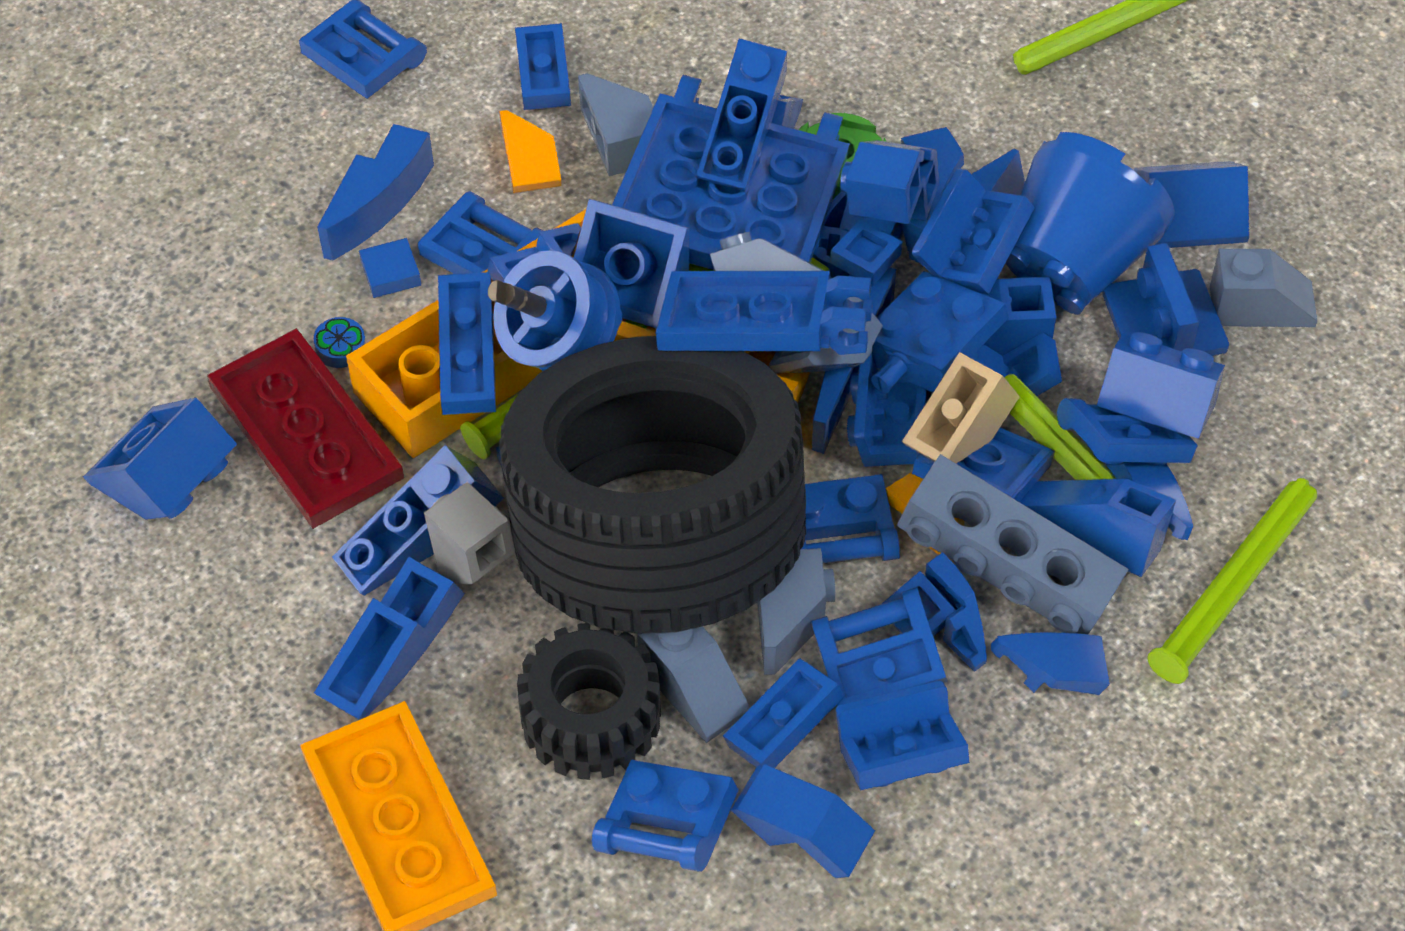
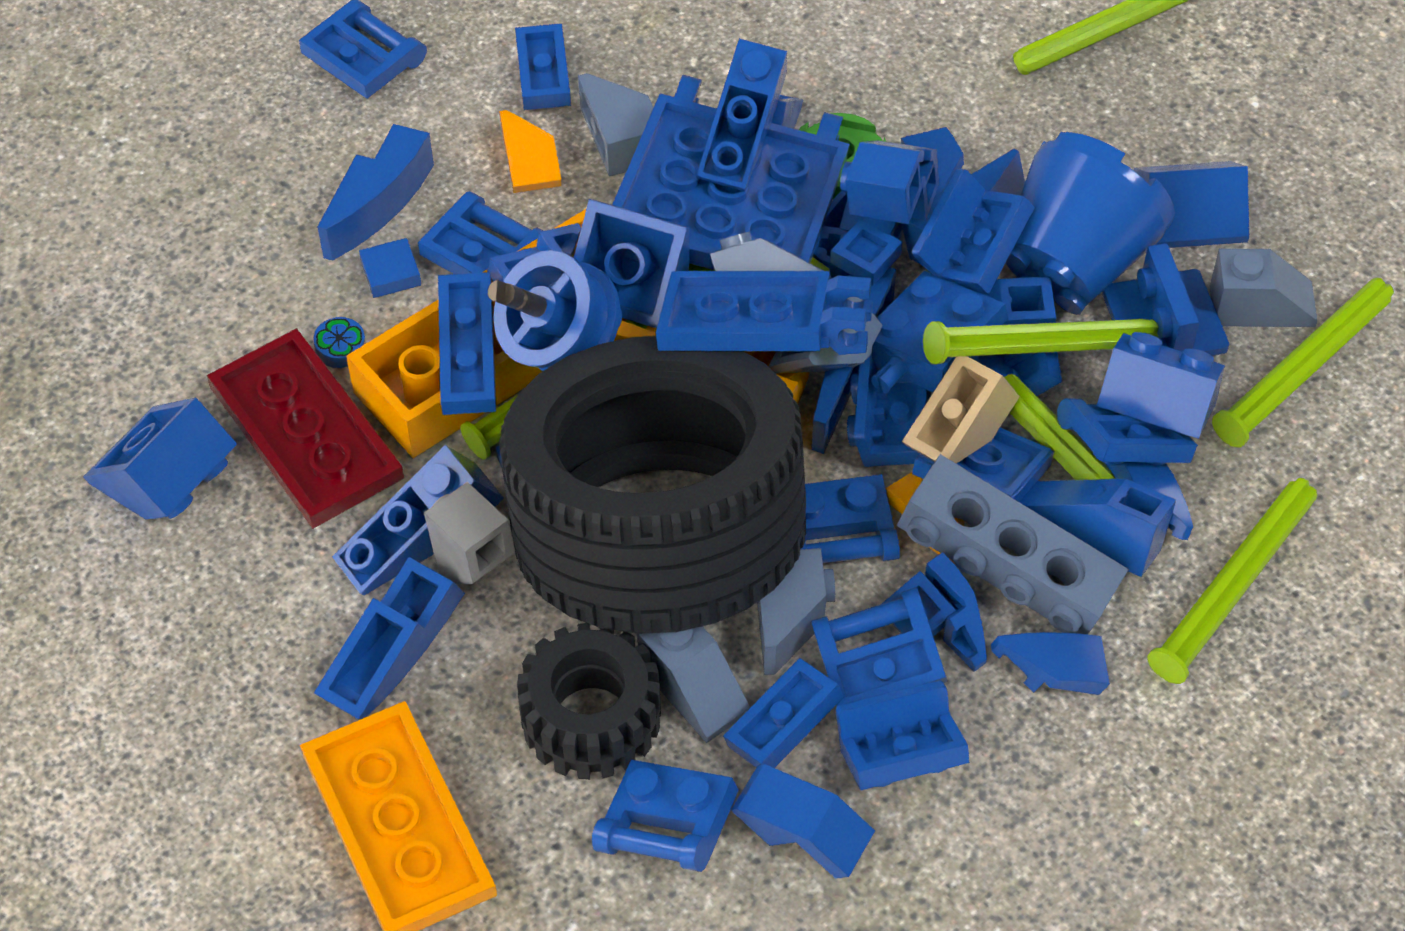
(946, 342): none -> lime axle
(1237, 422): none -> lime axle

